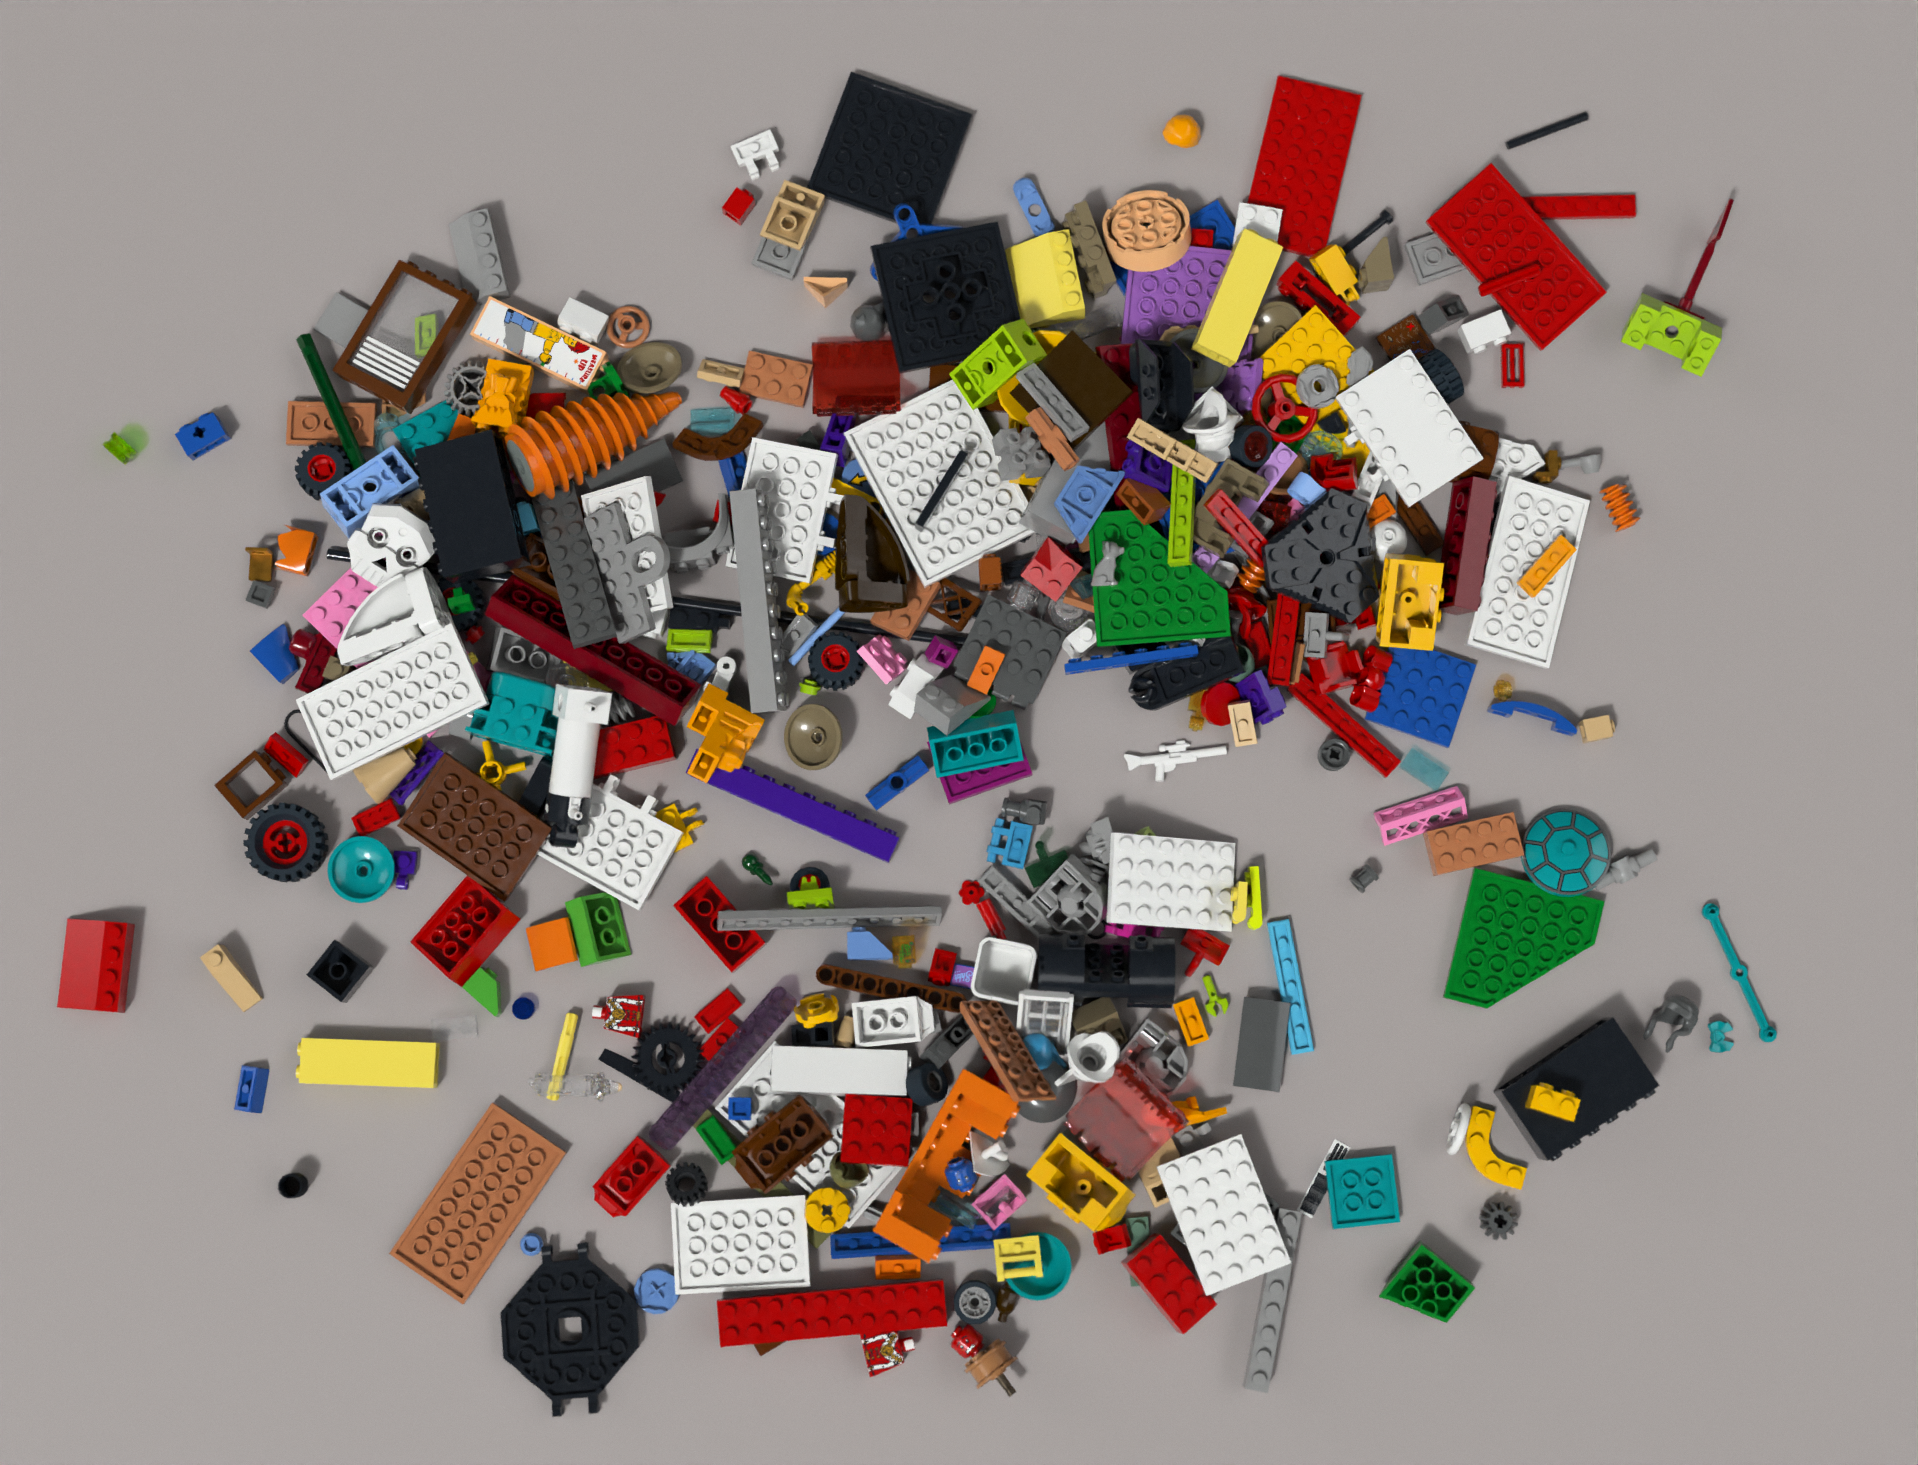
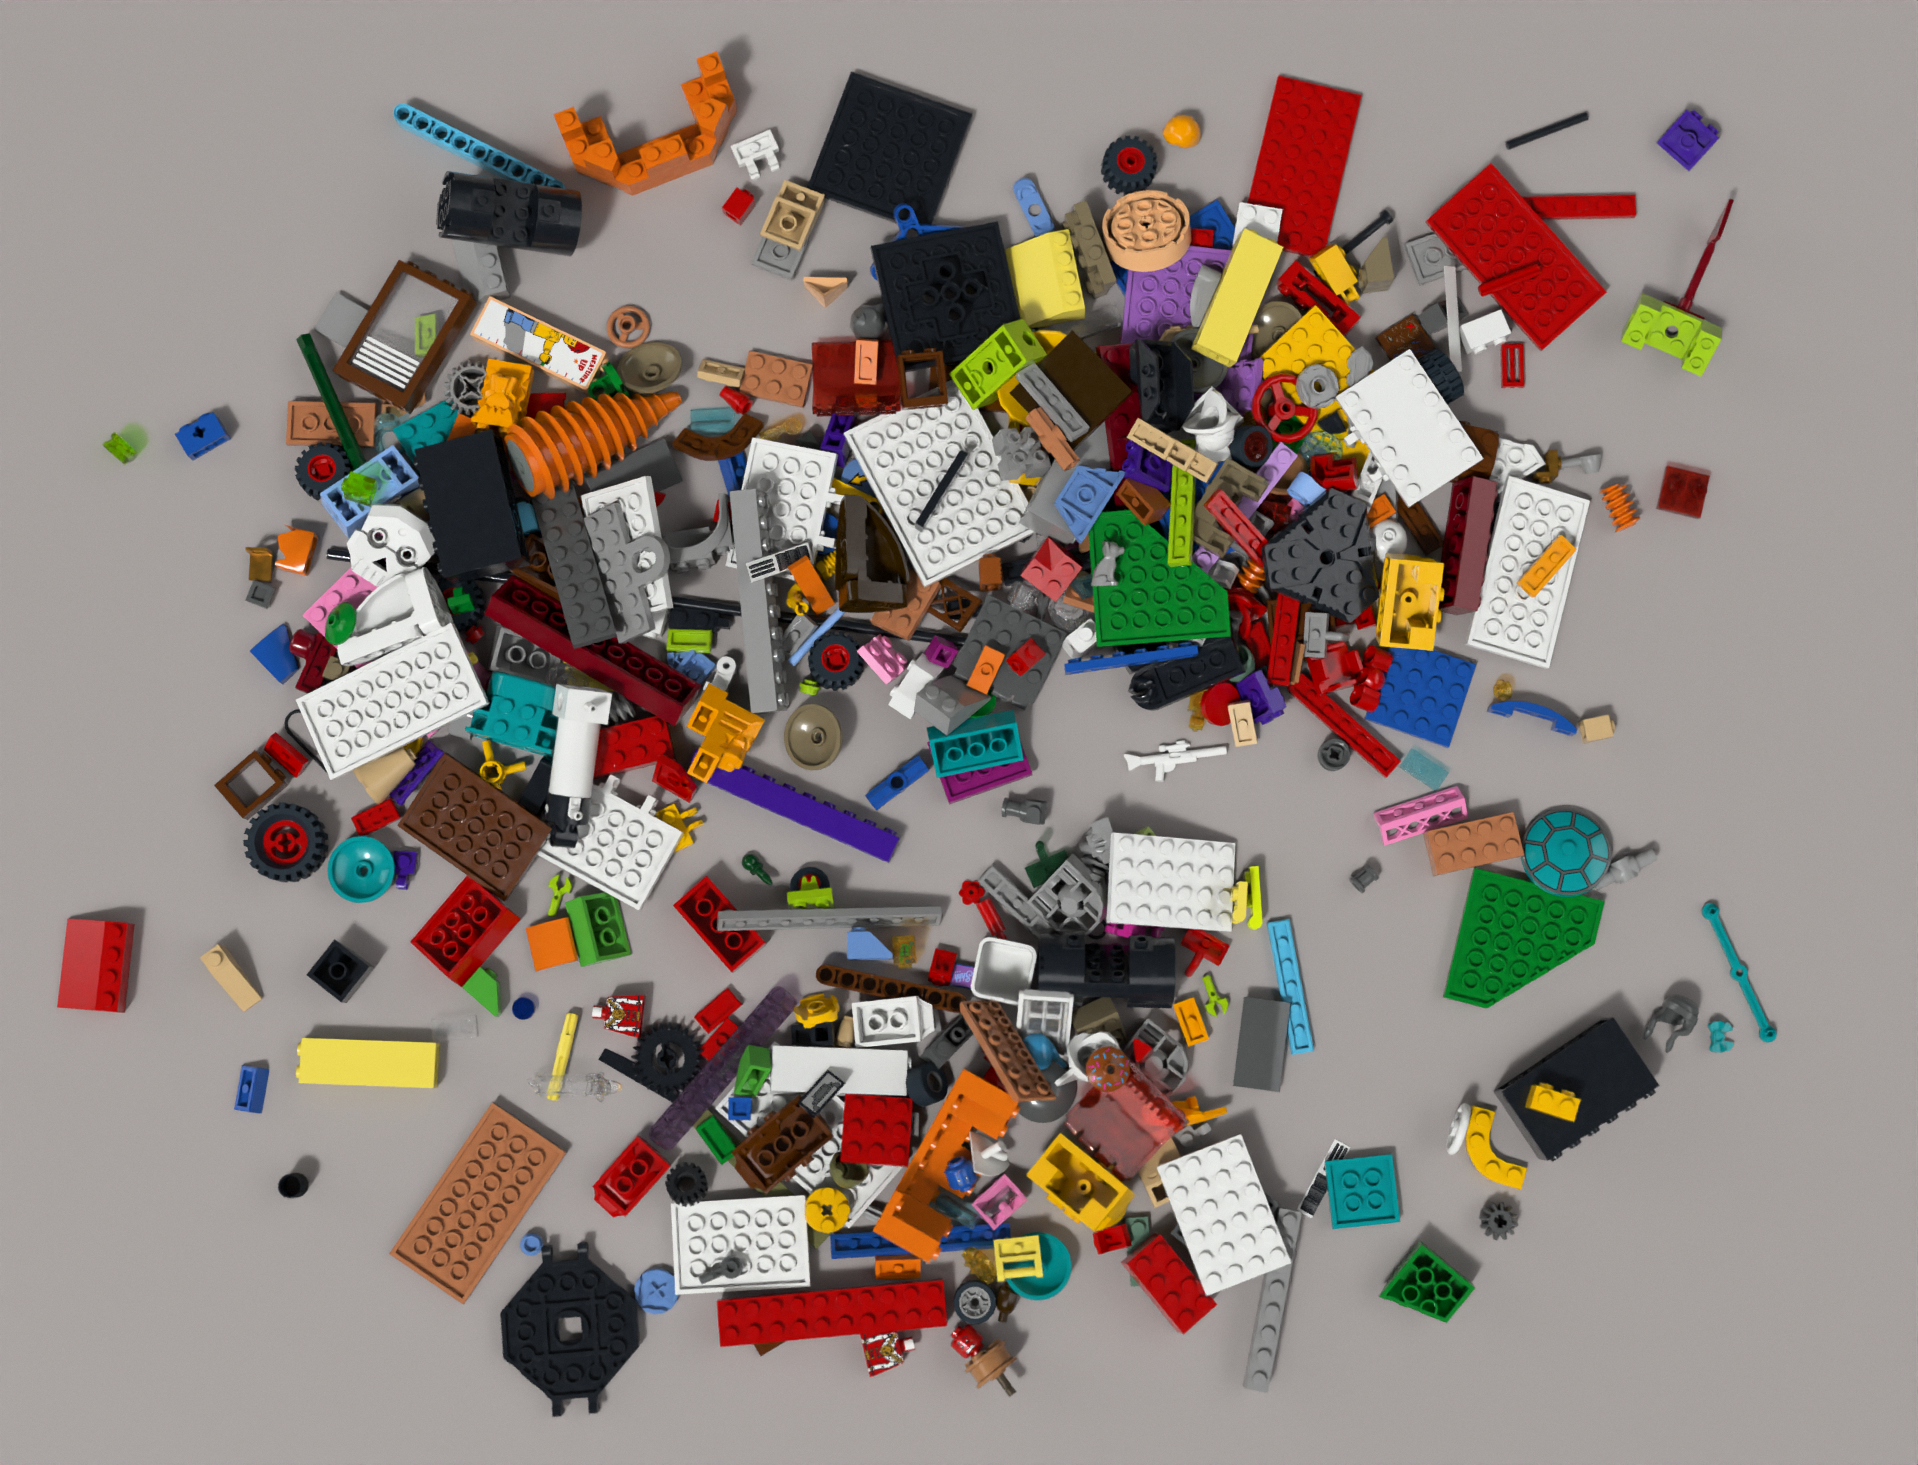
(340, 623): none -> green dish
(359, 488): none -> clear neon green brick
(471, 148): none -> medium azure beam
(509, 214): none -> black cylinder
(557, 894): none -> lime bar
(582, 321): white brick -> none
(663, 157): none -> orange brick
(674, 778): none -> red plate
(730, 1268): none -> dark grey plate
(752, 1071): none -> bright green slope
(773, 433): none -> clear yellow plate
(777, 562): none -> sticker
(811, 585): none -> orange tile
(821, 1093): none -> slope
(866, 361): none -> orange plate
(922, 402): none -> reddish brown window
(979, 1265): none -> clear yellow wheel
(1016, 845): dark azure plate -> none
(1025, 657): none -> red bracket
(1098, 1063): none -> dark orange dish
(1129, 165): none -> black wheel
(1141, 1051): none -> red slope
(1202, 293): none -> light grey piece
(1452, 316): none -> white sticker
(1682, 492): none -> clear red plate
(1688, 139): none -> dark purple plate

